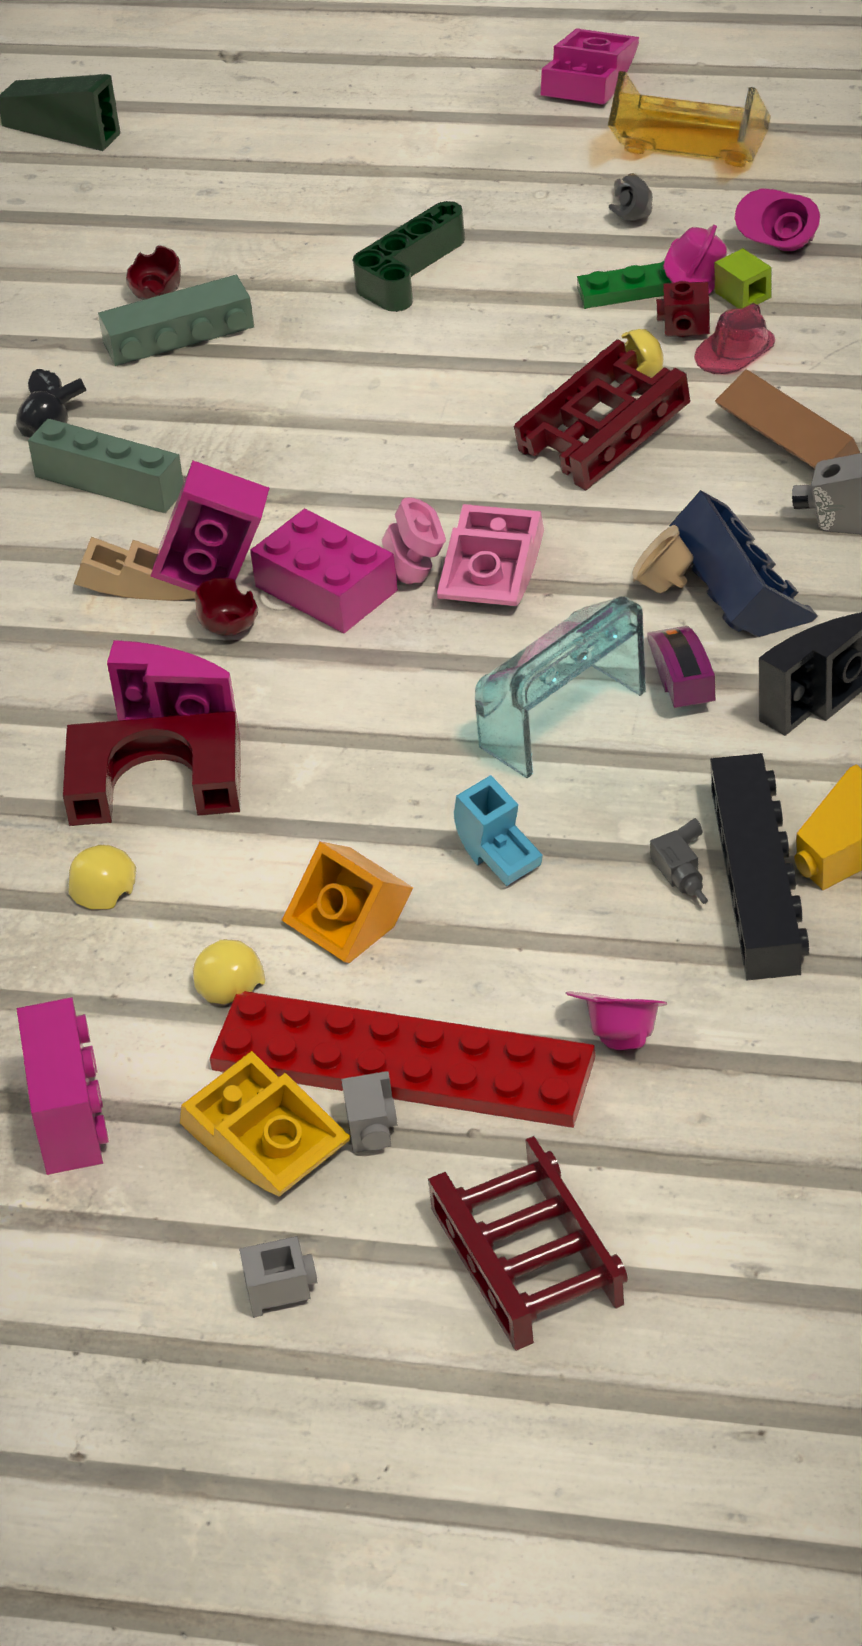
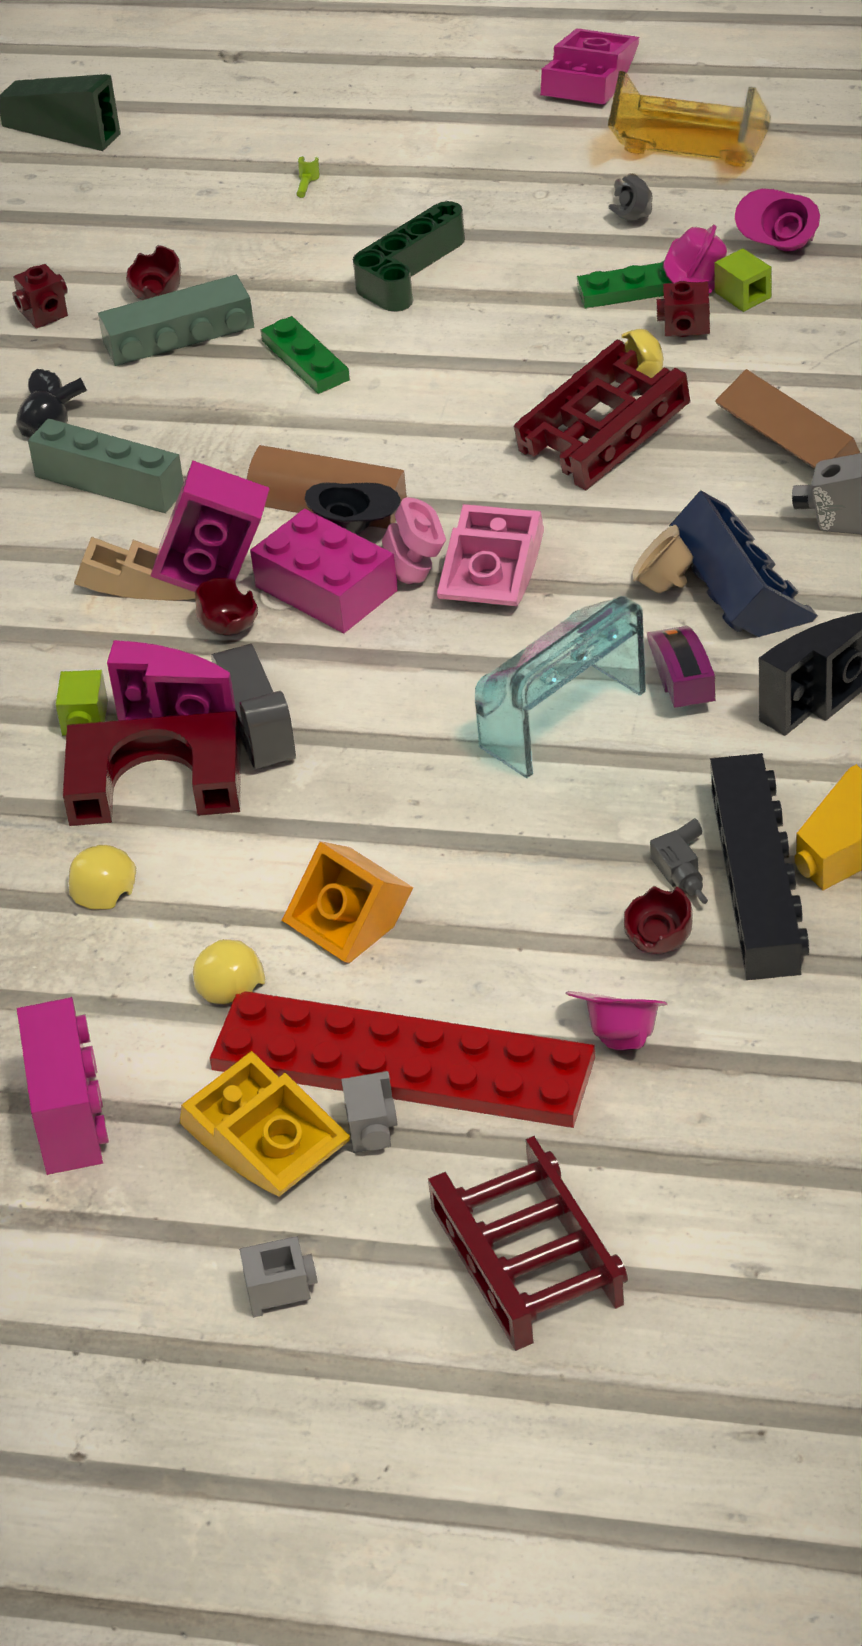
(40, 295): none -> dark red brick
(81, 698): none -> lime brick
(261, 713): none -> dark grey beam
(294, 472): none -> medium nougat brick
(305, 354): none -> green plate
(307, 172): none -> lime hand
(352, 504): none -> black piece
(487, 829): medium azure brick -> none
(659, 920): none -> dark red hair
(737, 341): clear pink piece -> none

